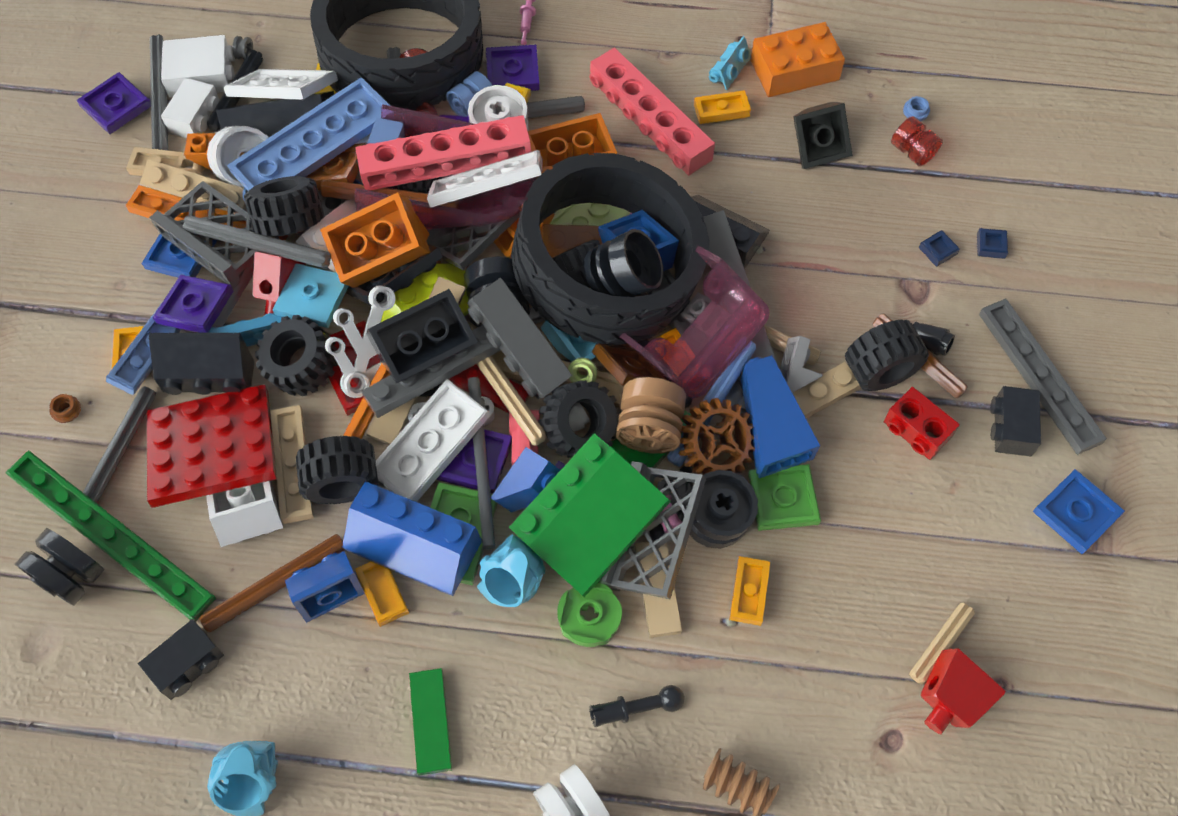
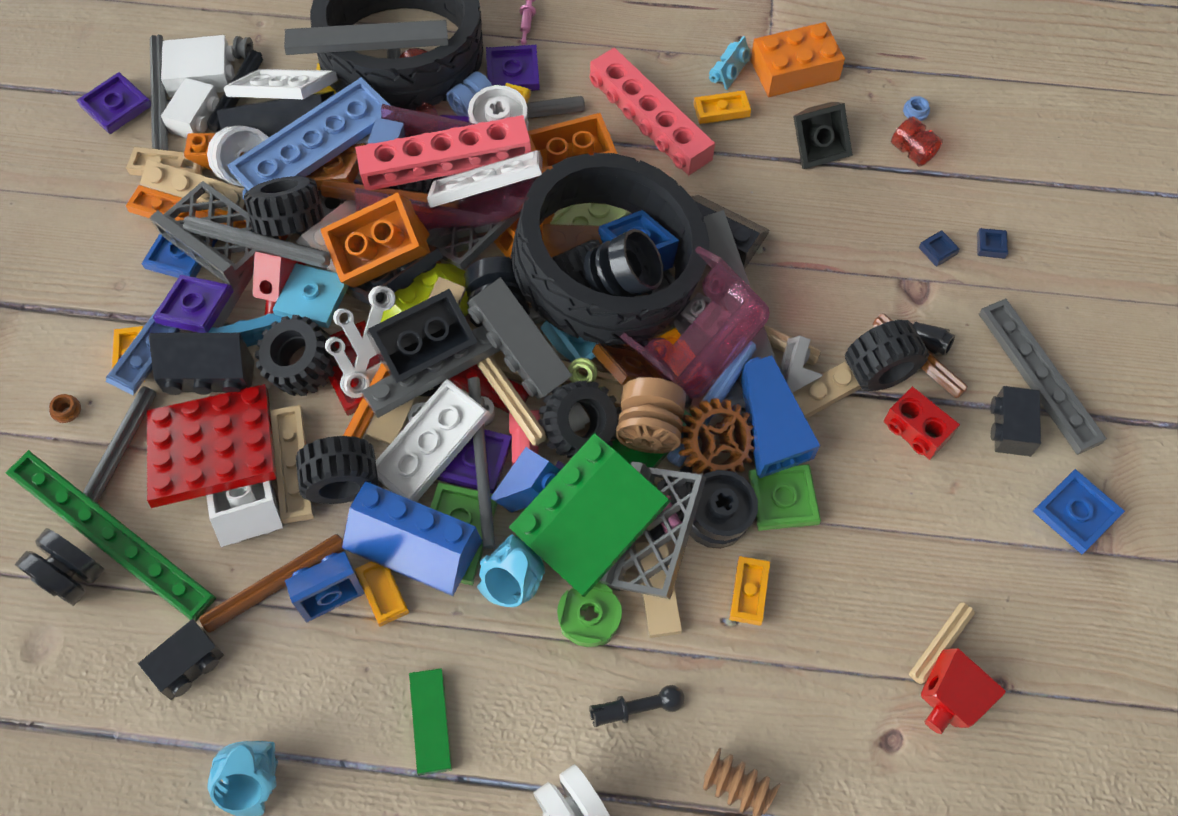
(365, 37): none -> dark grey tile

